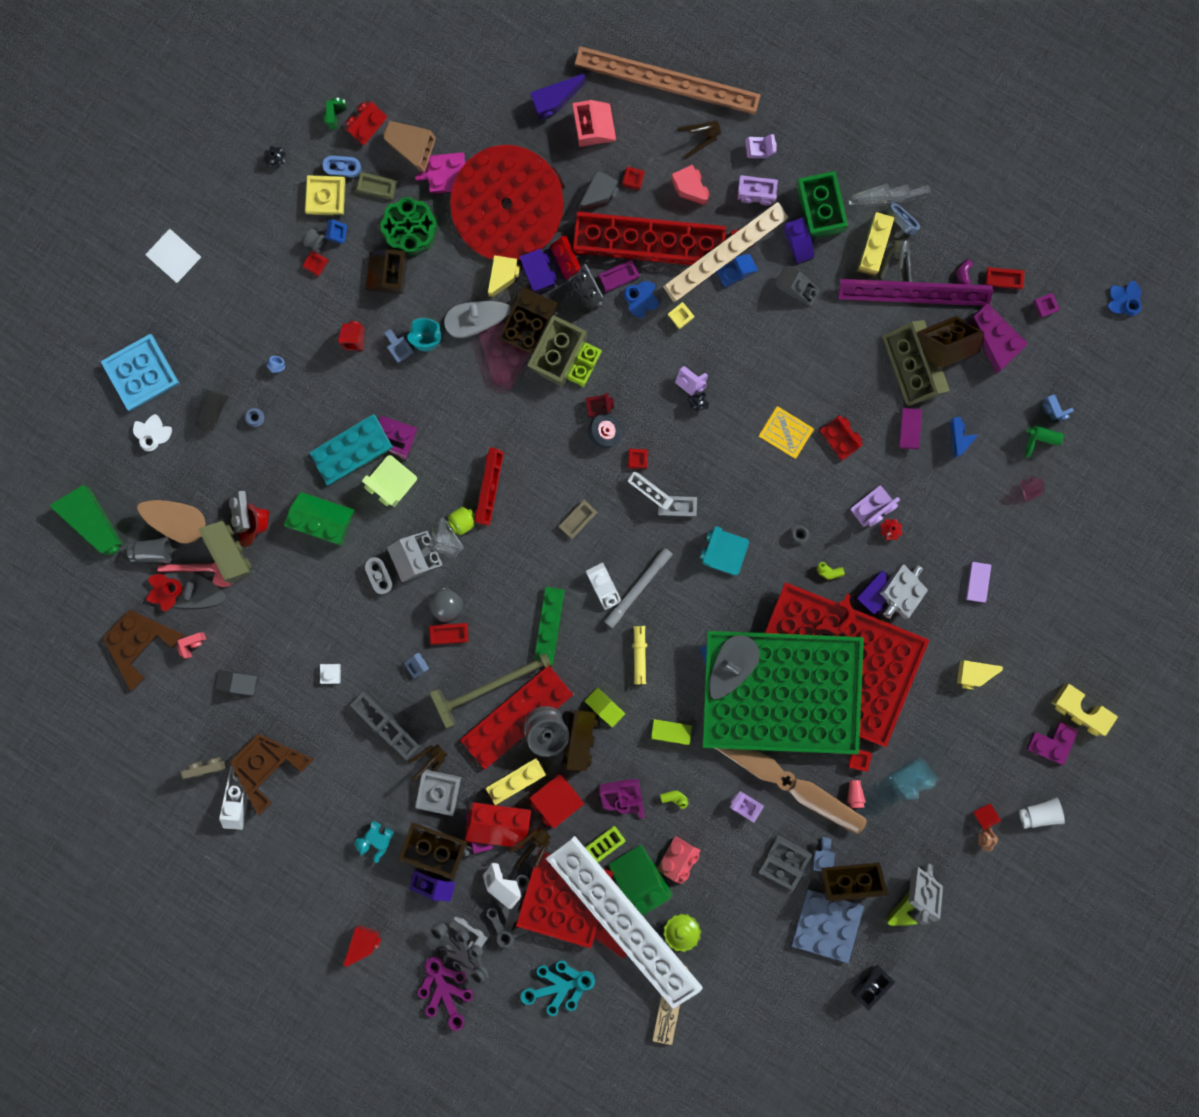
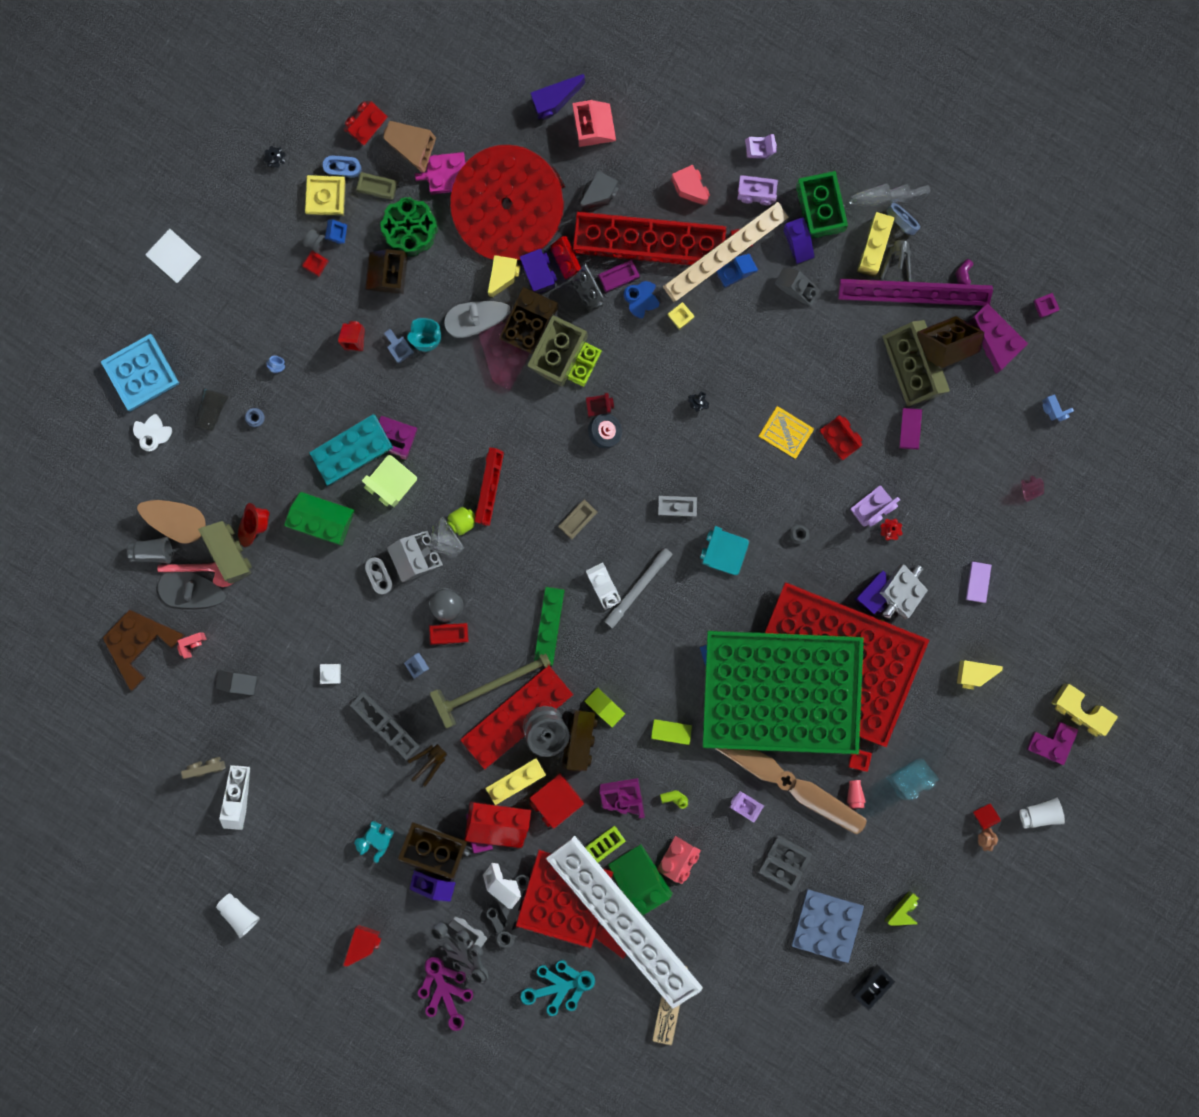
(88, 519): green slope -> none
(162, 591): red plate -> none
(237, 915): none -> white plant
(239, 511): light grey plate -> none
(259, 761): reddish brown wing -> none
(330, 114): green bracket -> none
(438, 792): light grey tile -> none
(539, 839): dark brown plant -> none
(633, 178): red tile -> none
(638, 458): red tile -> none
(639, 655): light yellow pin -> none
(650, 490): white piece -> none
(667, 80): nougat plate -> none
(682, 932): lime piece -> none
(690, 382): lavender bracket -> none
(709, 129): dark brown plant -> none
(733, 665): dark grey shield -> none
(823, 857): sand blue plate -> none
(828, 573): lime arm -> none
(845, 624): red helmet -> none
(853, 882): dark brown slope -> none
(925, 894): light grey plate -> none
(959, 442): blue slope -> none
(1005, 278): red tile -> none
(1044, 435): green piece -> none
(1123, 297): blue plate -> none

